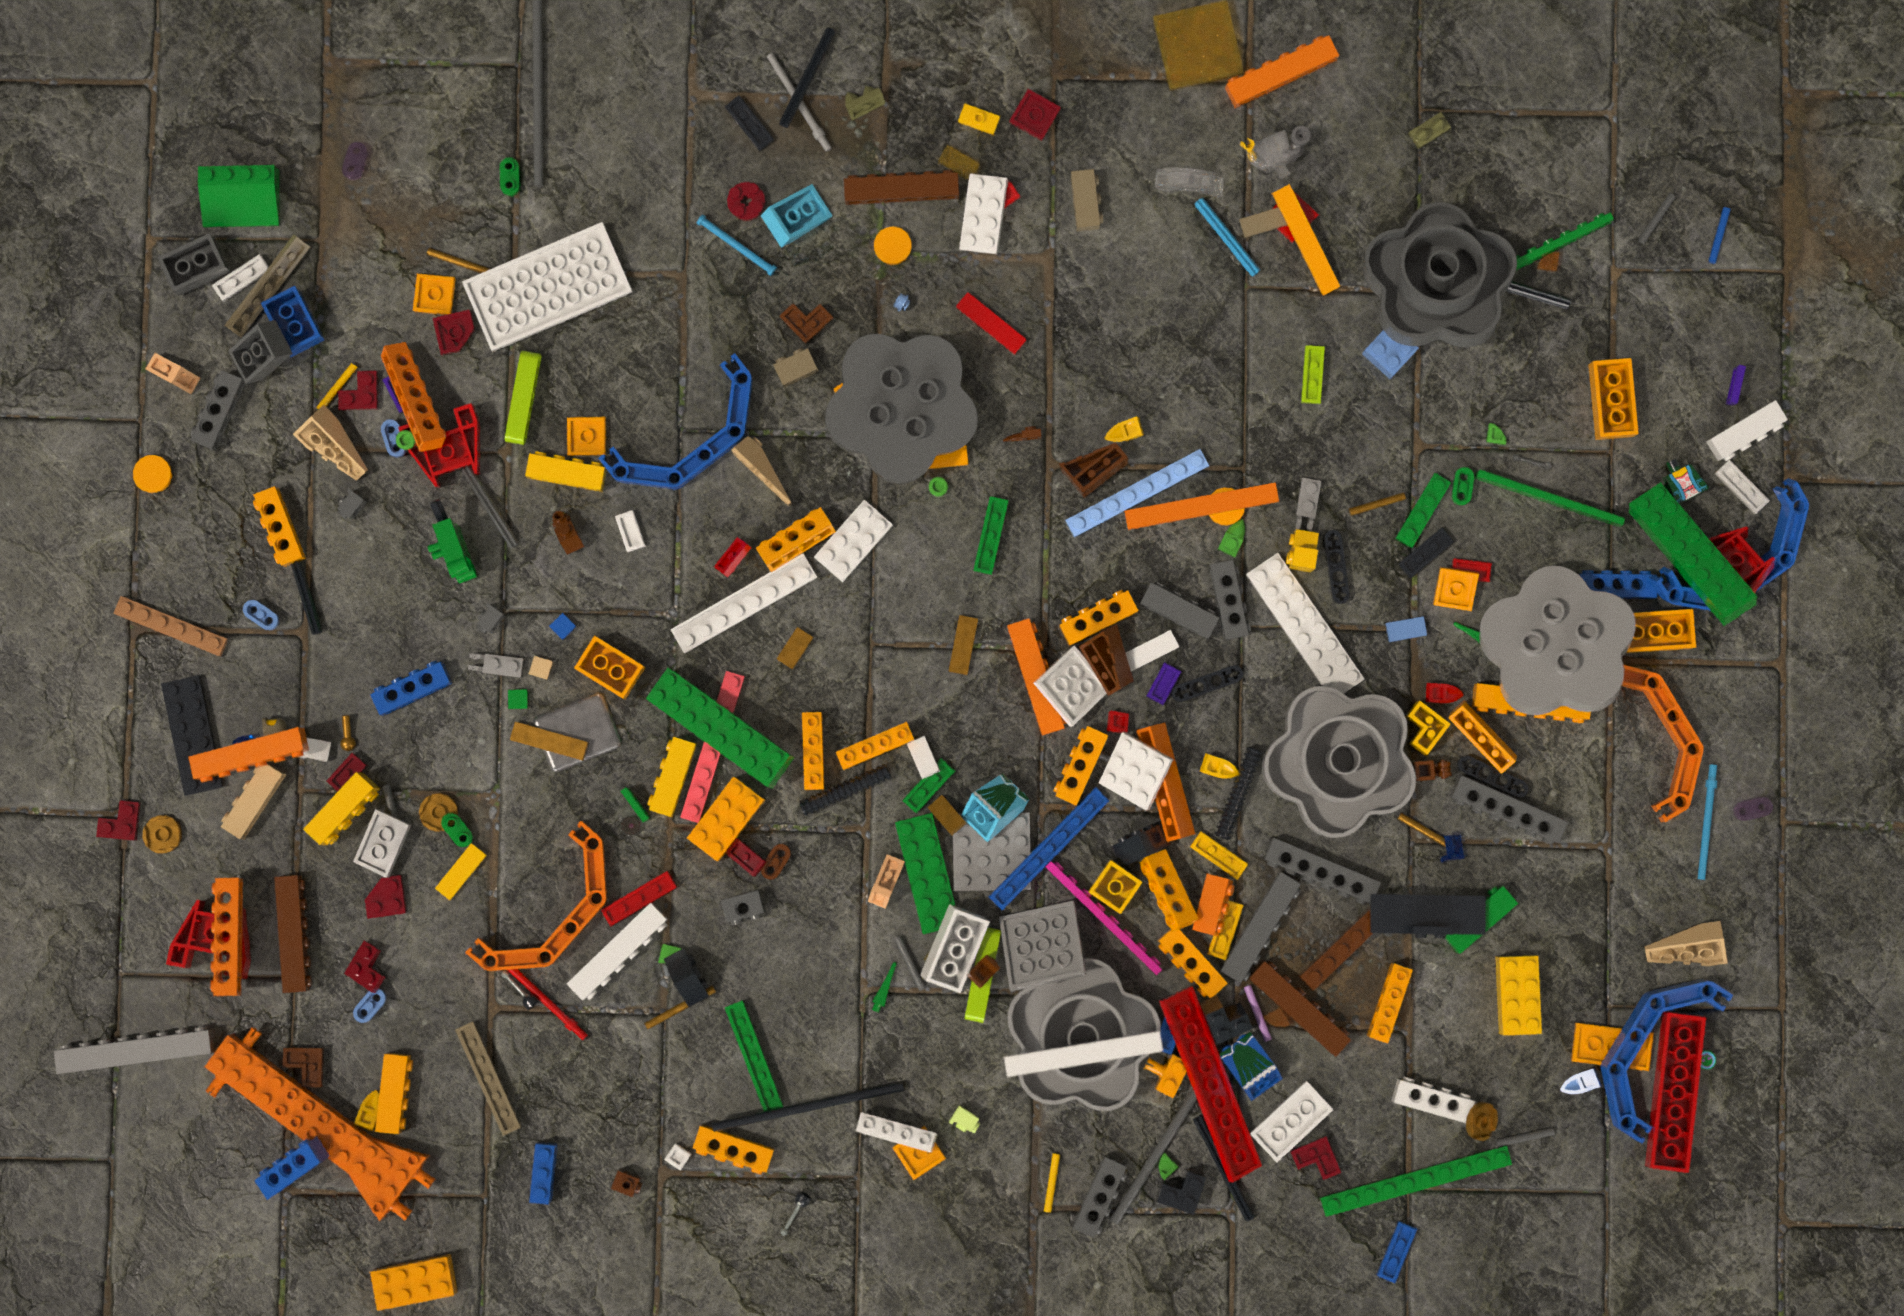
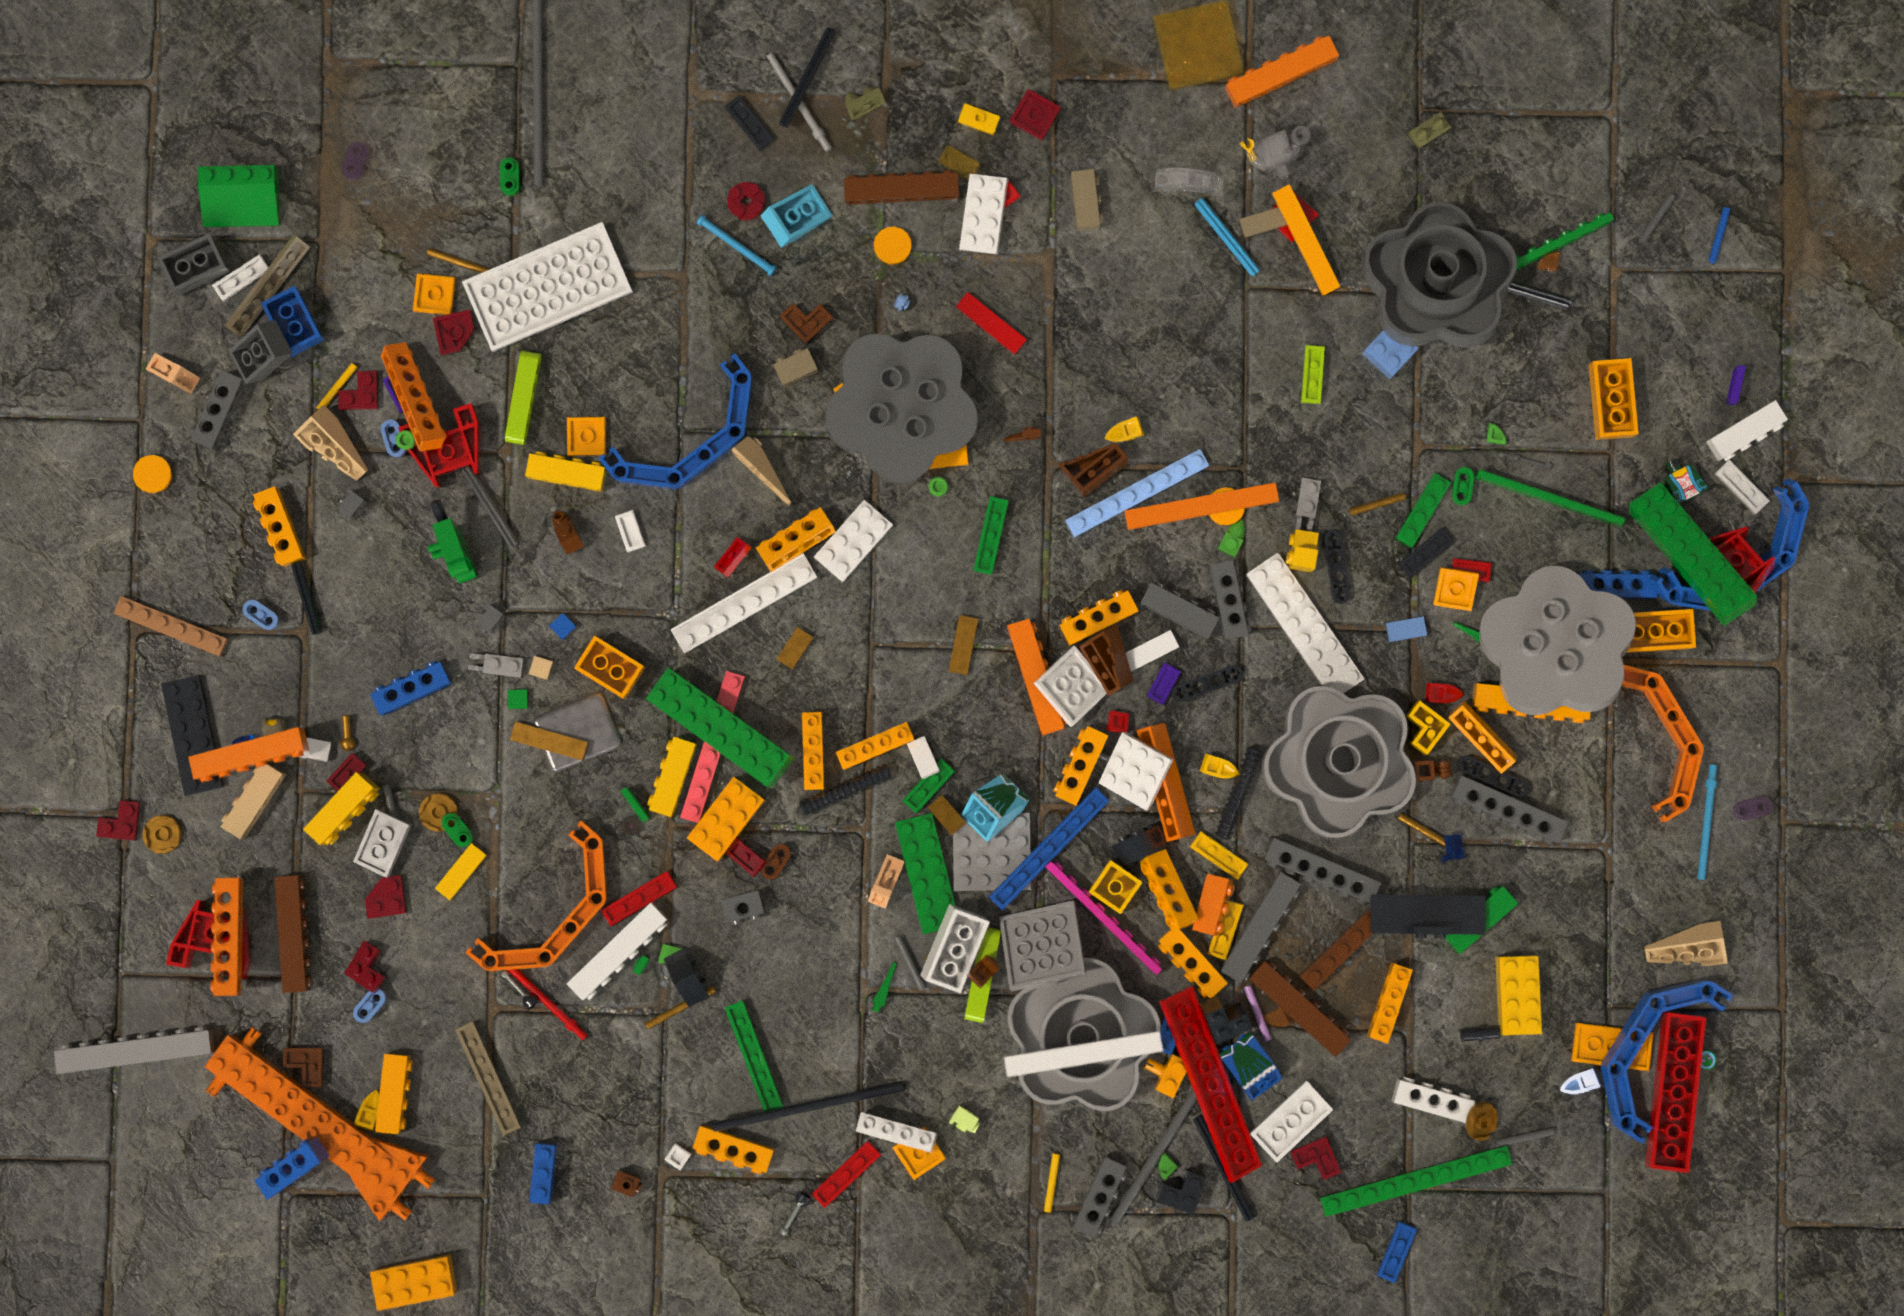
(640, 964): none -> green tile
(846, 1174): none -> red tile
(1480, 1034): none -> black pin

